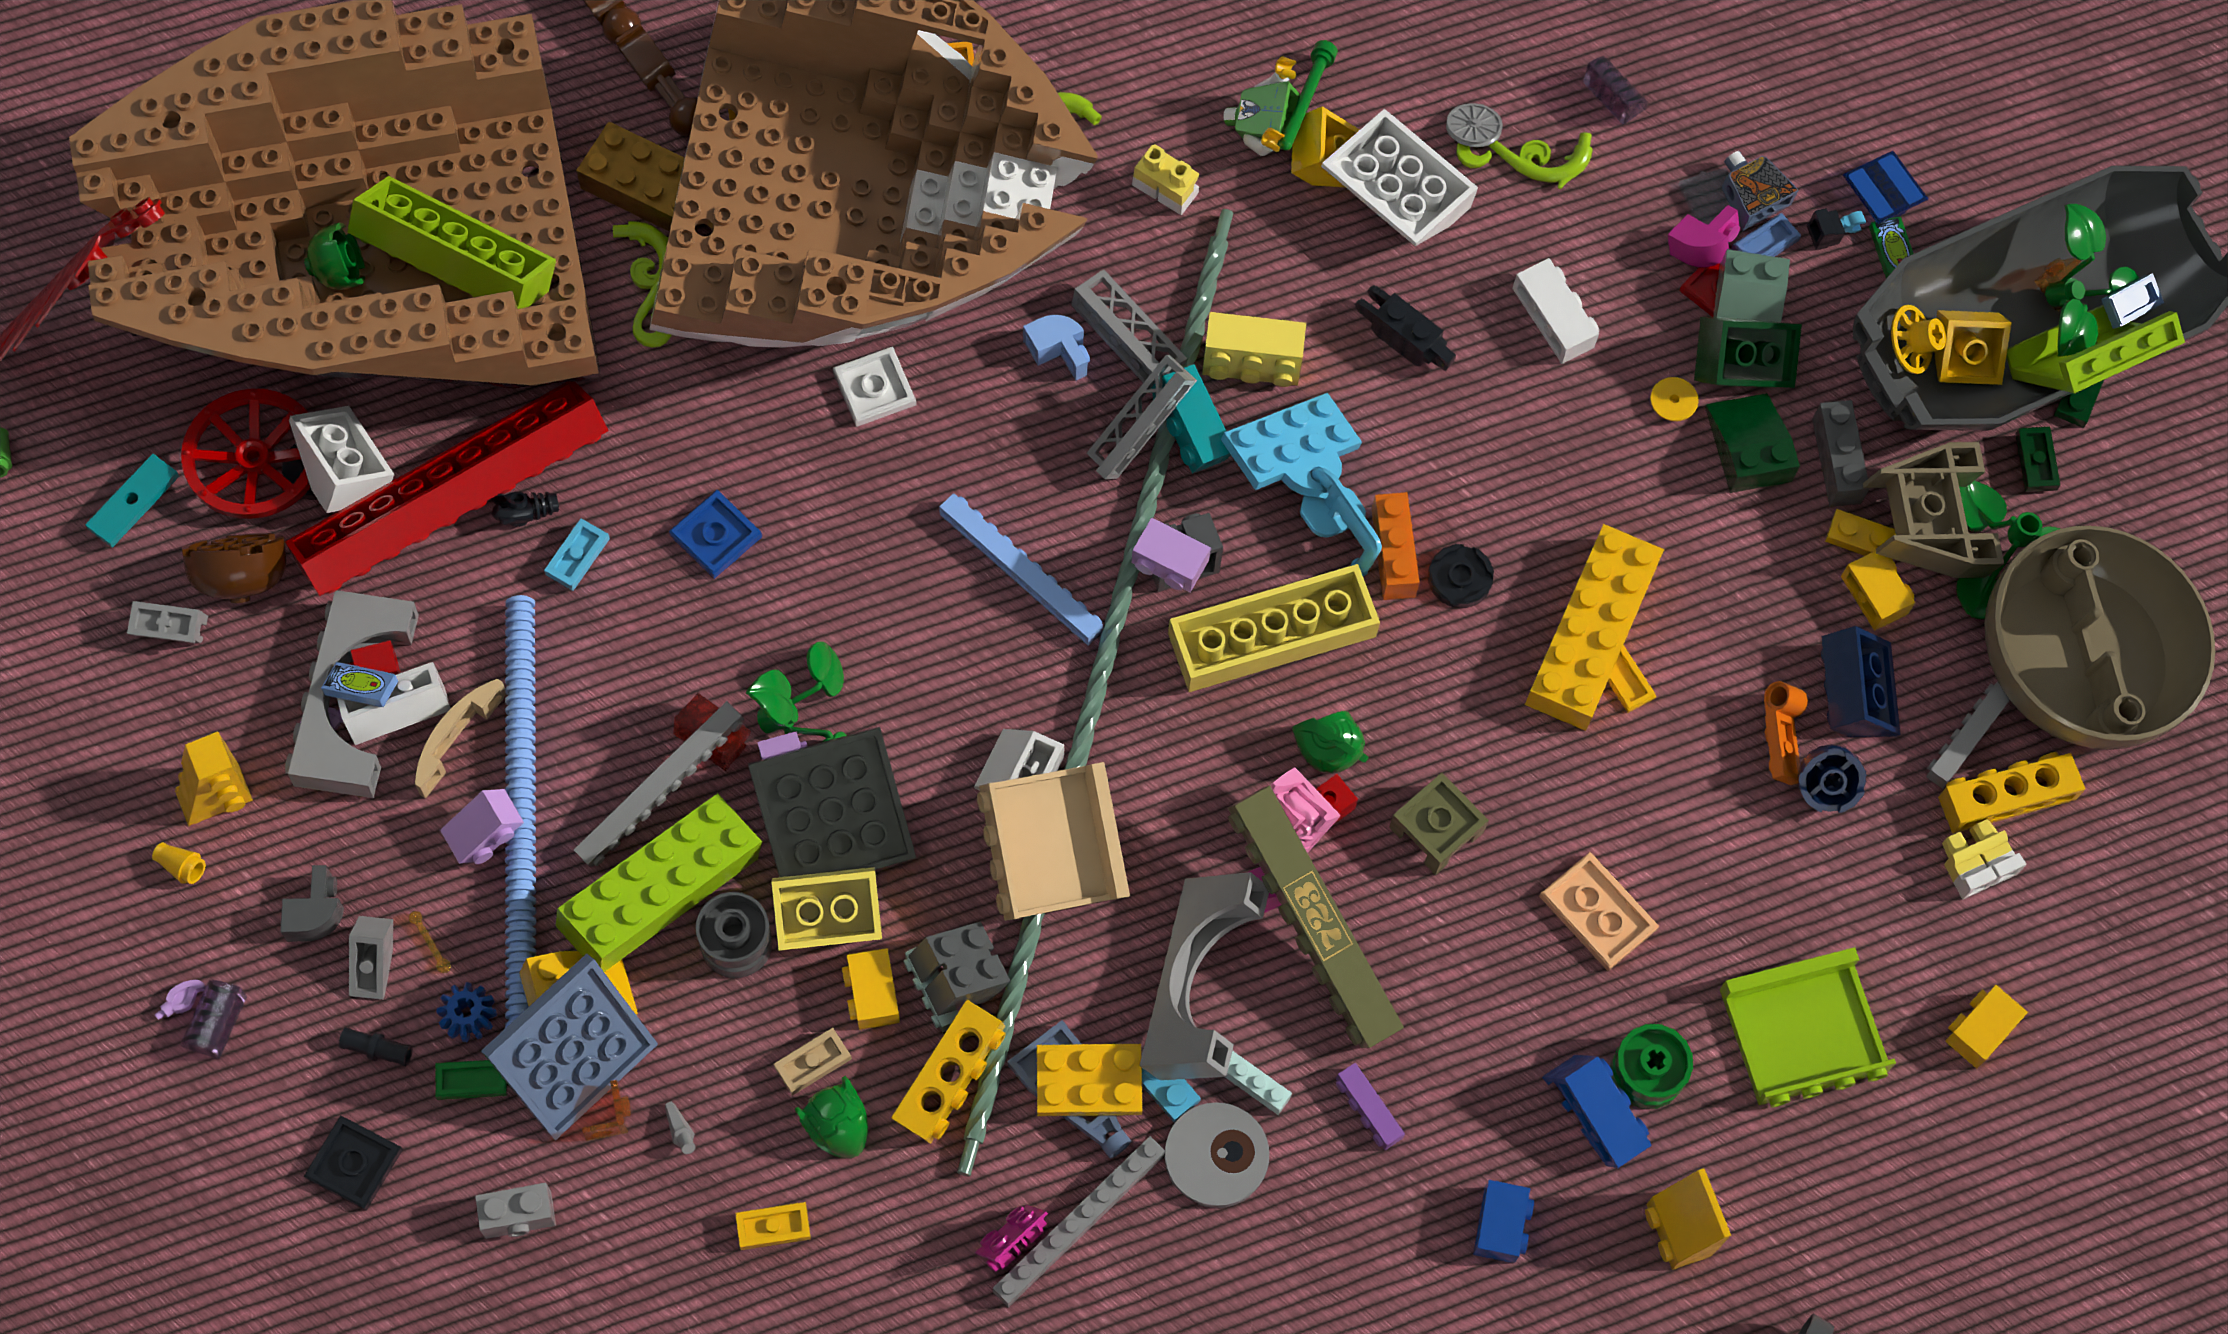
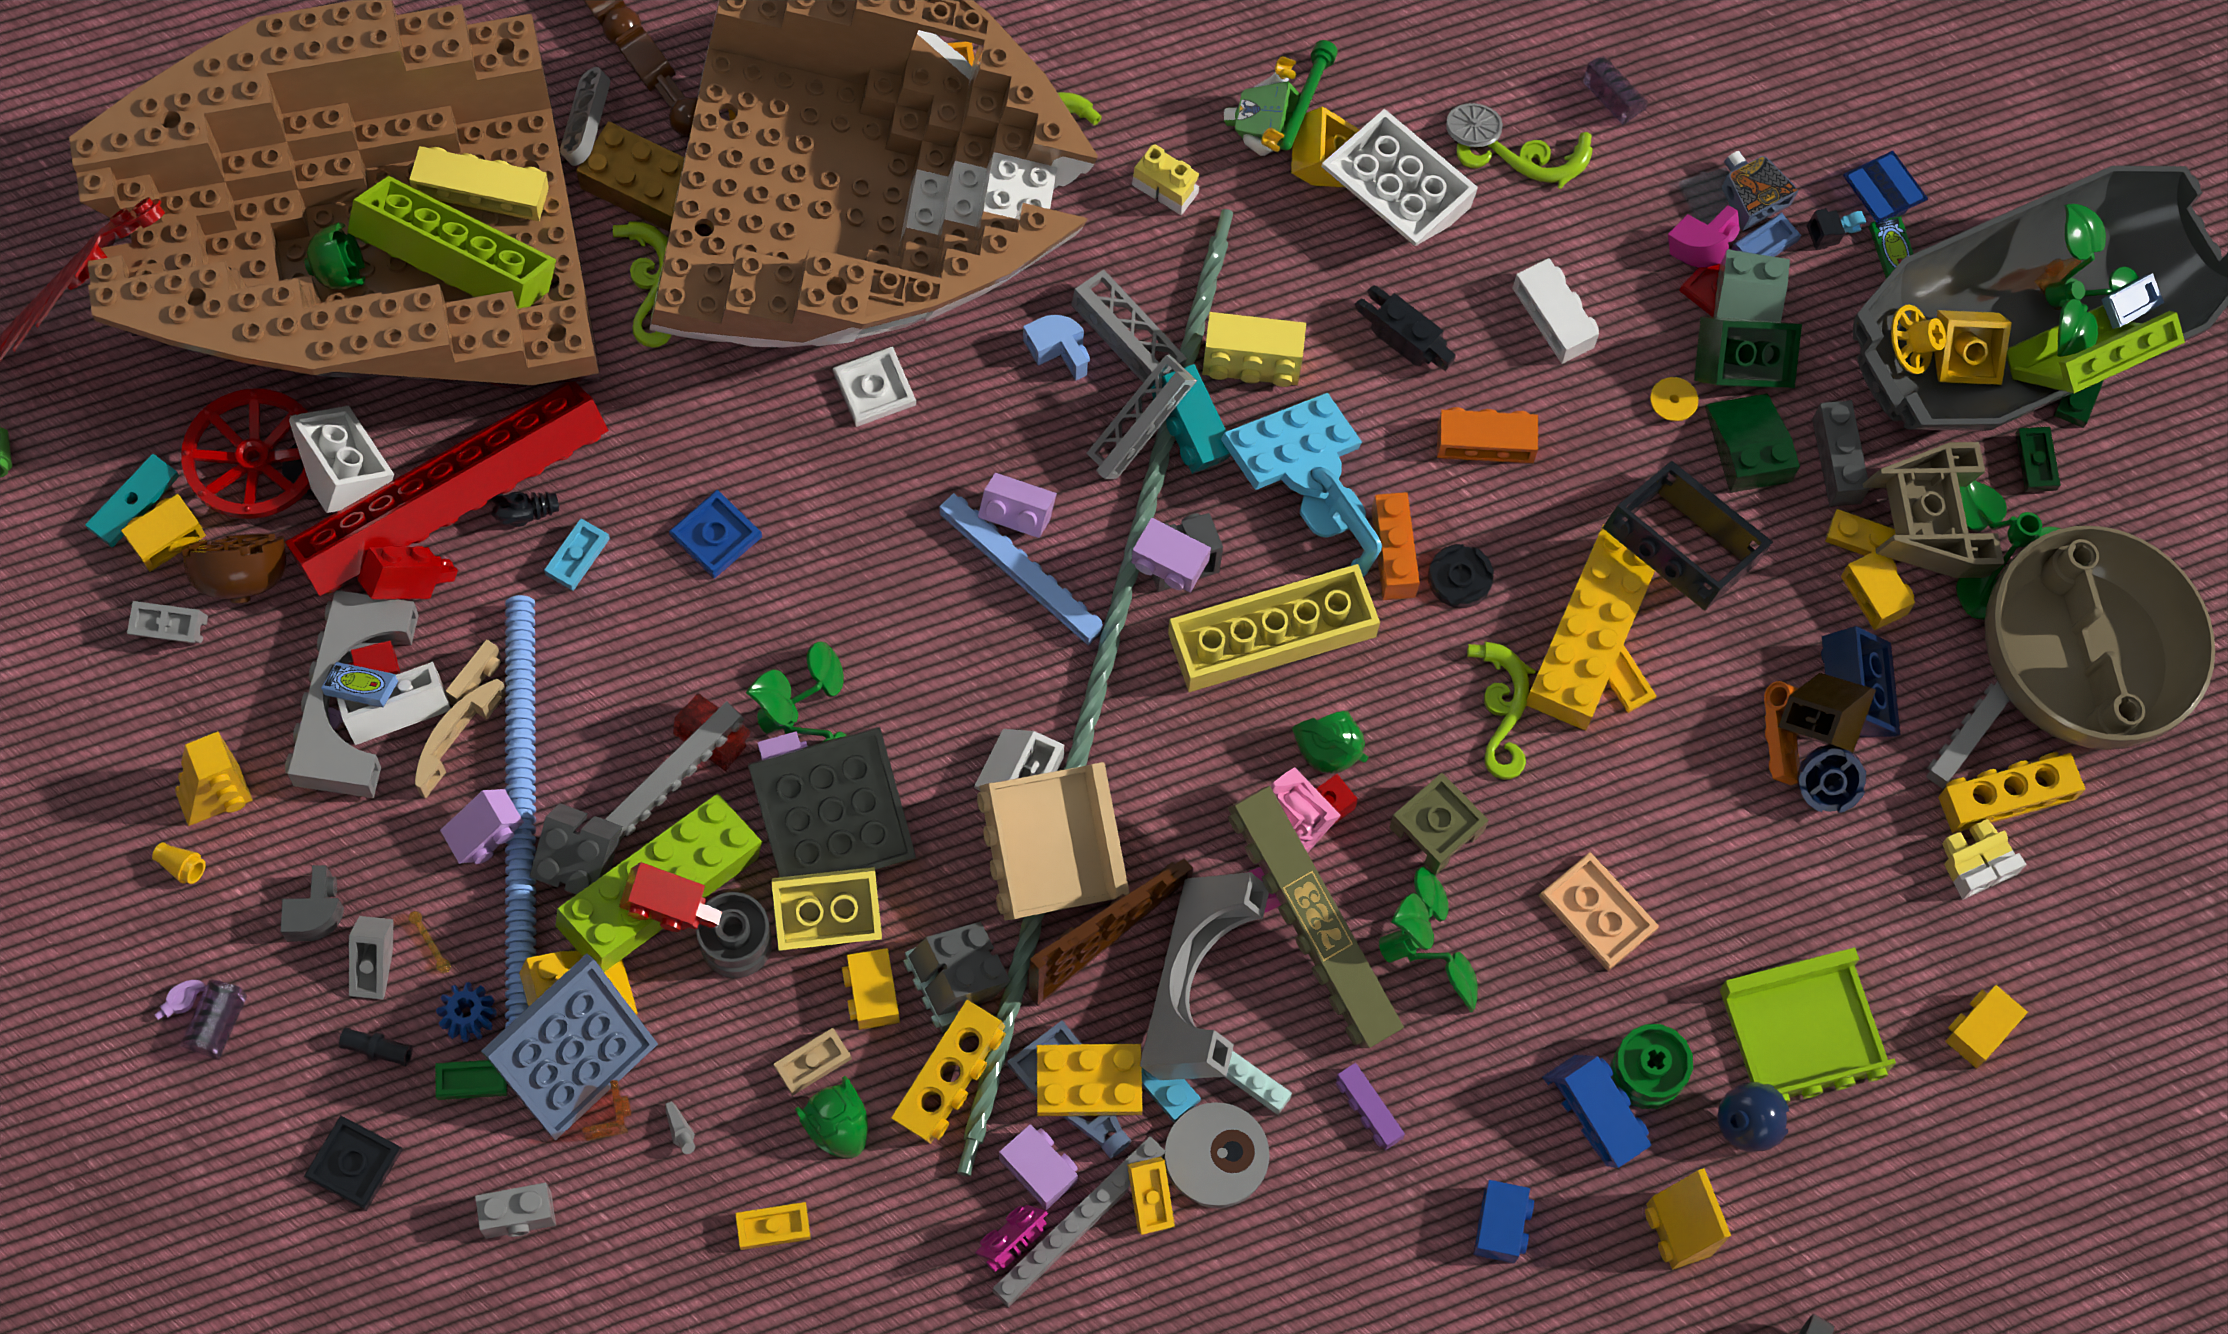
(163, 532): none -> yellow brick
(404, 572): none -> red hinge
(480, 183): none -> light yellow brick
(482, 664): none -> tan plate
(573, 855): none -> dark grey piece
(585, 116): none -> light grey beam
(666, 899): none -> red hinge
(1017, 505): none -> lavender brick
(1039, 1166): none -> lavender brick
(1081, 945): none -> reddish brown wing
(1151, 1195): none -> yellow plate
(1417, 933): none -> green plant
(1487, 435): none -> orange brick
(1512, 710): none -> lime plant
(1705, 511): none -> black window
(1753, 1117): none -> dark blue cylinder
(1828, 711): none -> dark brown slope

